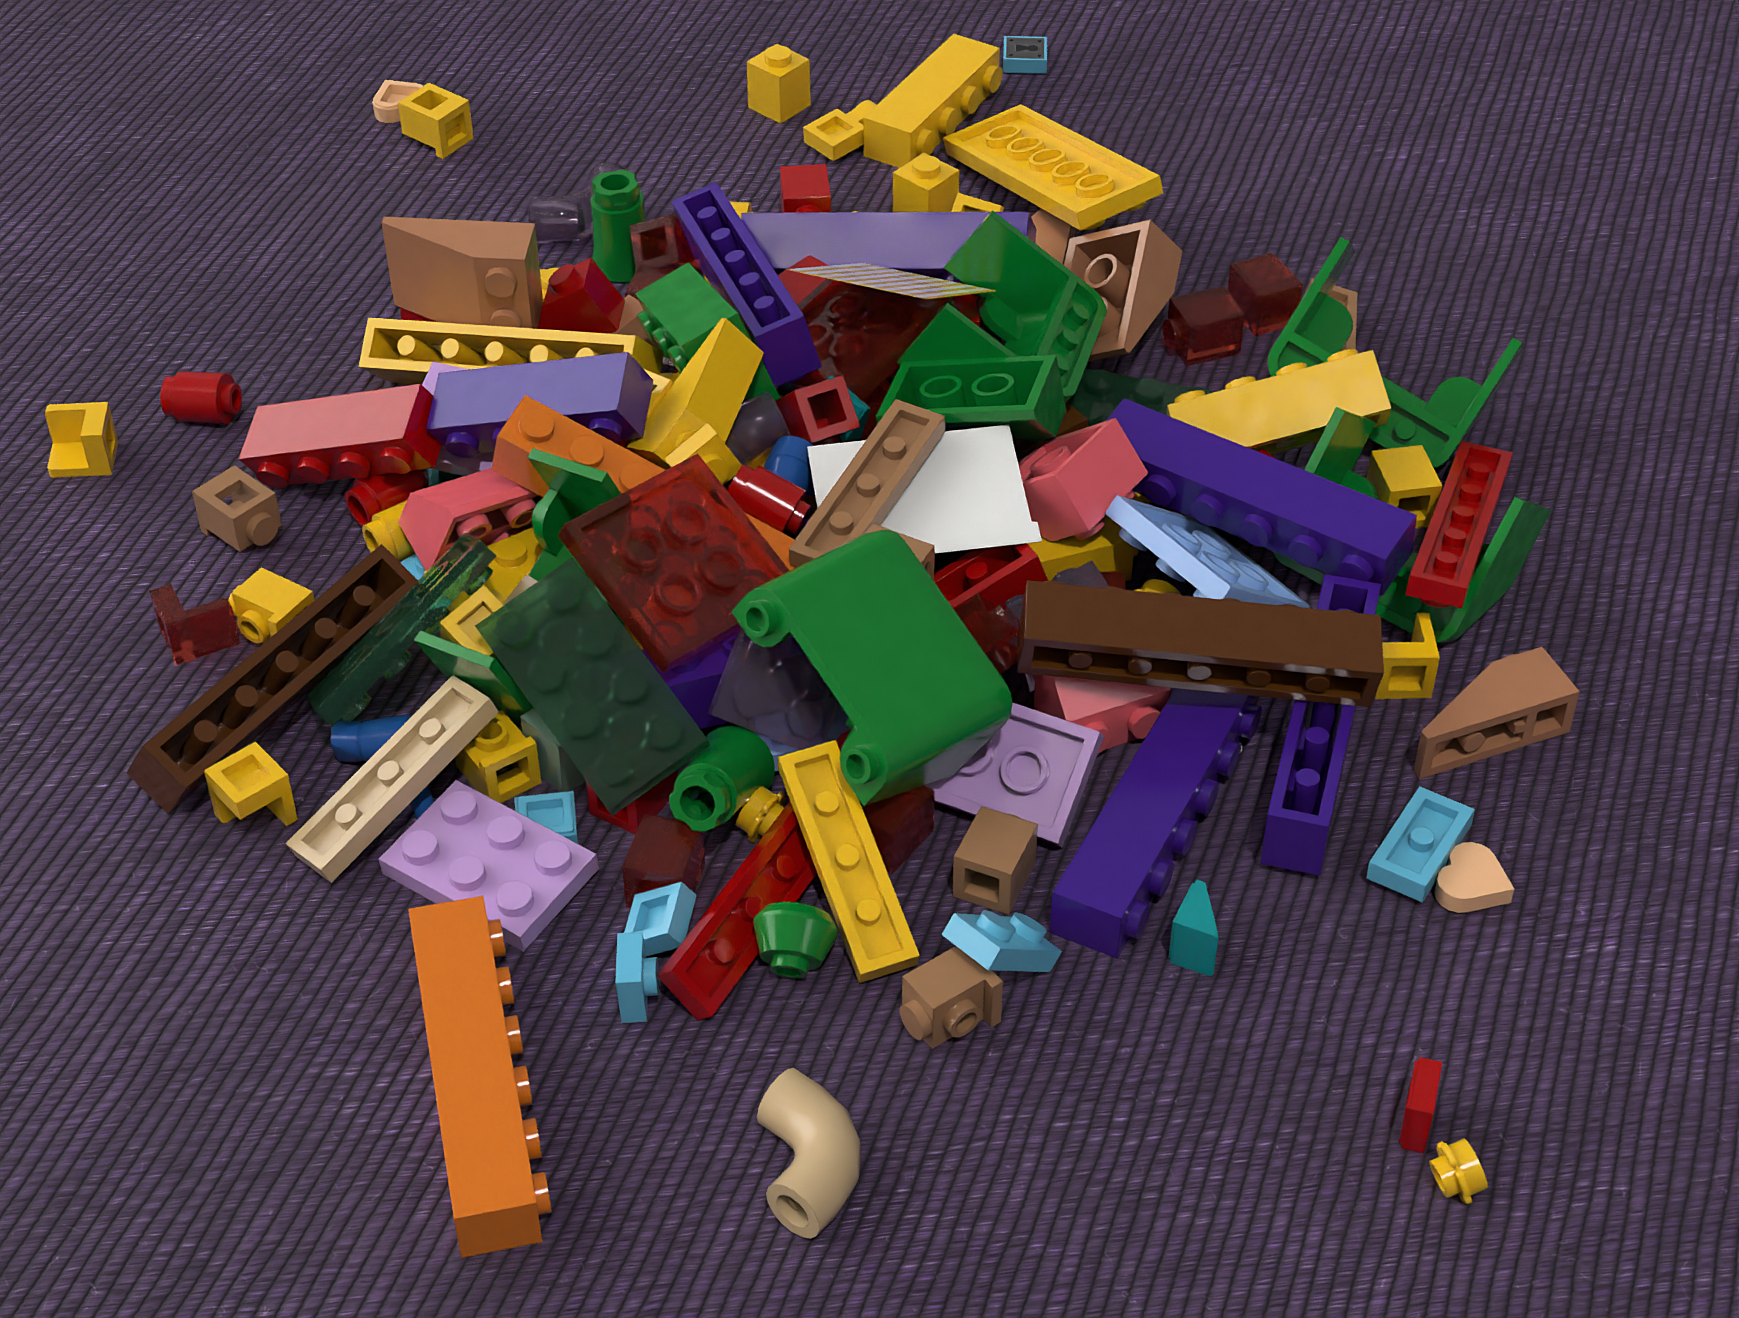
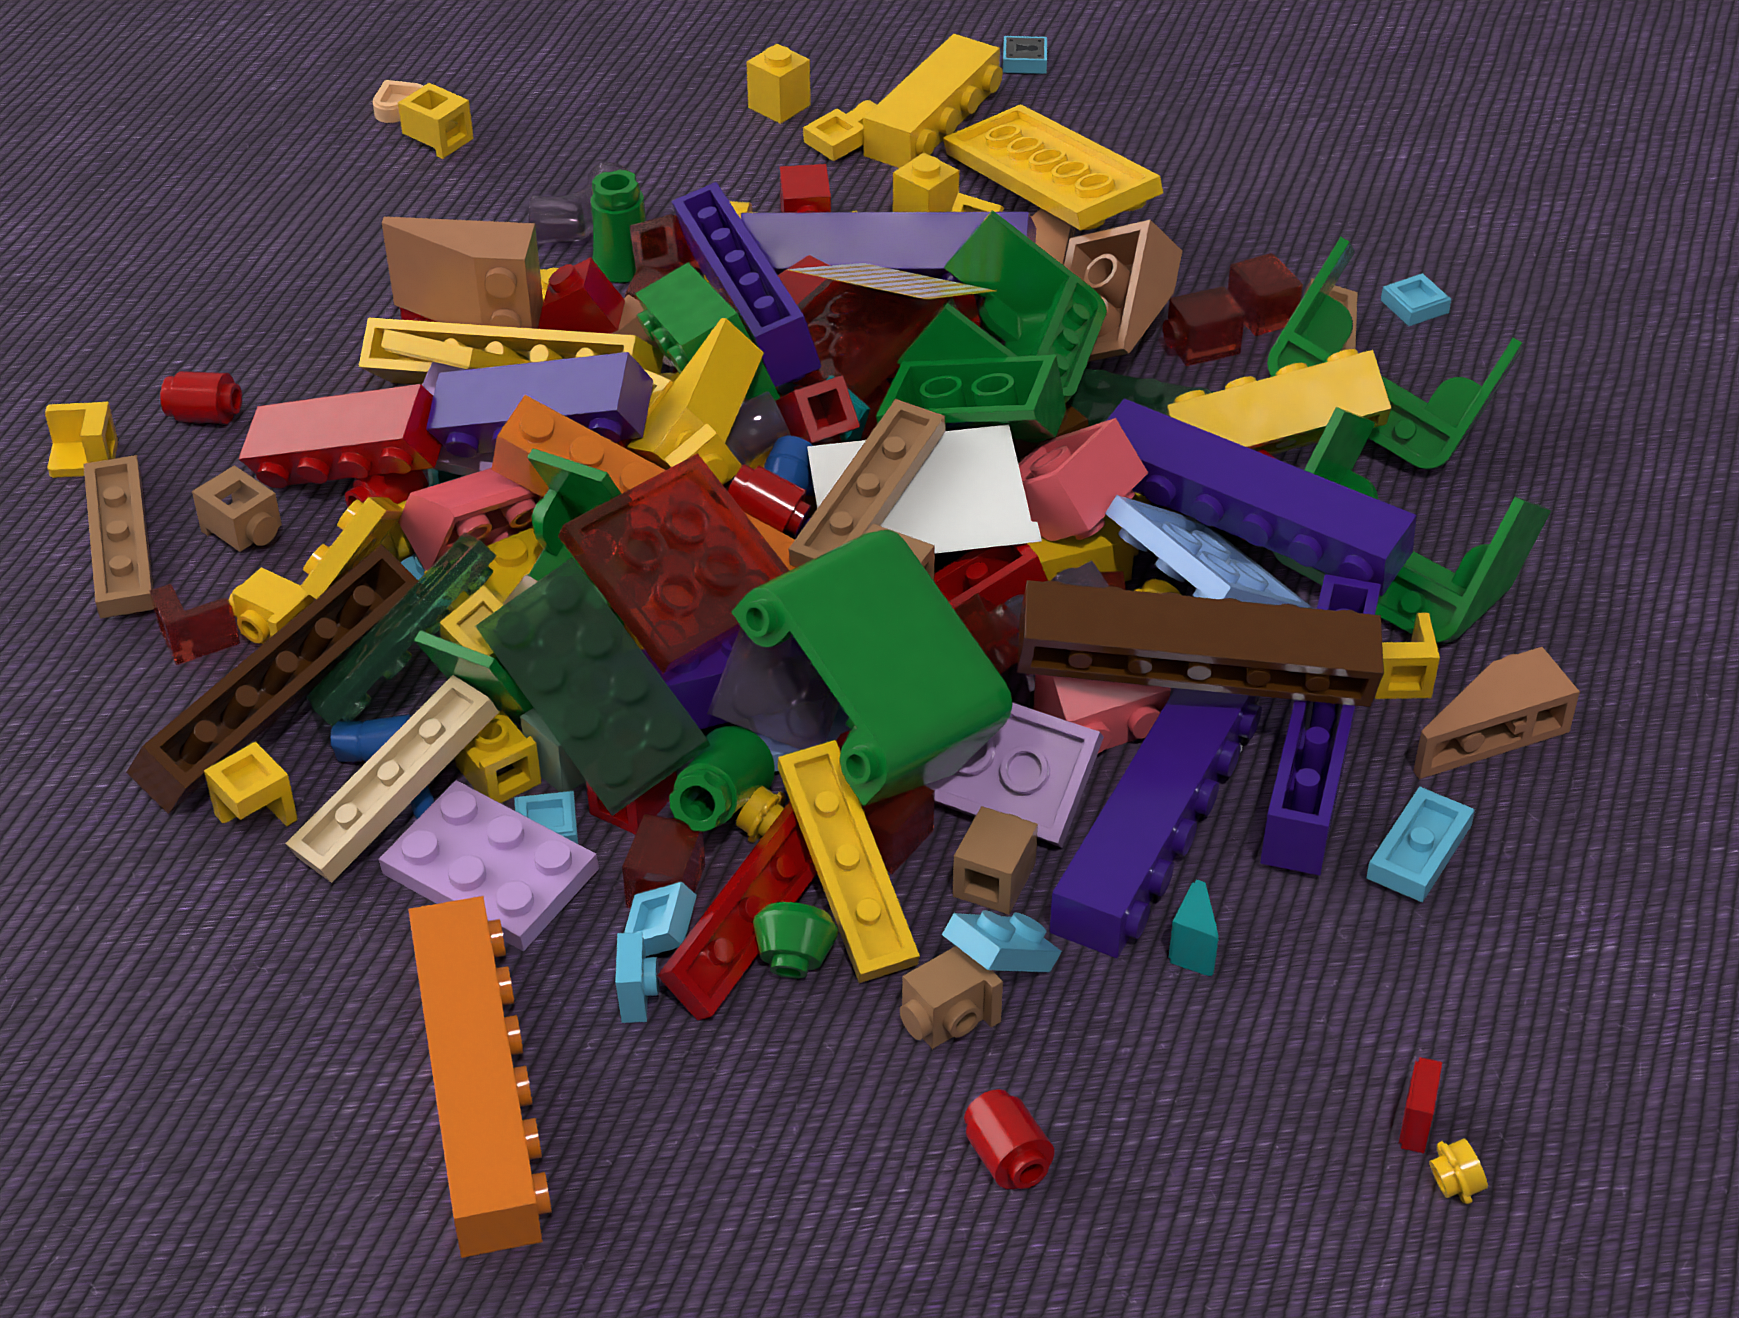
(118, 537): none -> medium nougat plate
(363, 531): none -> yellow plate
(444, 352): none -> yellow tile
(824, 1149): tan cylinder -> none
(1008, 1140): none -> red brick
(1406, 481): yellow brick -> none
(1415, 299): none -> medium azure tile
(1459, 526): red plate -> none
(1472, 880): light nougat tile -> none

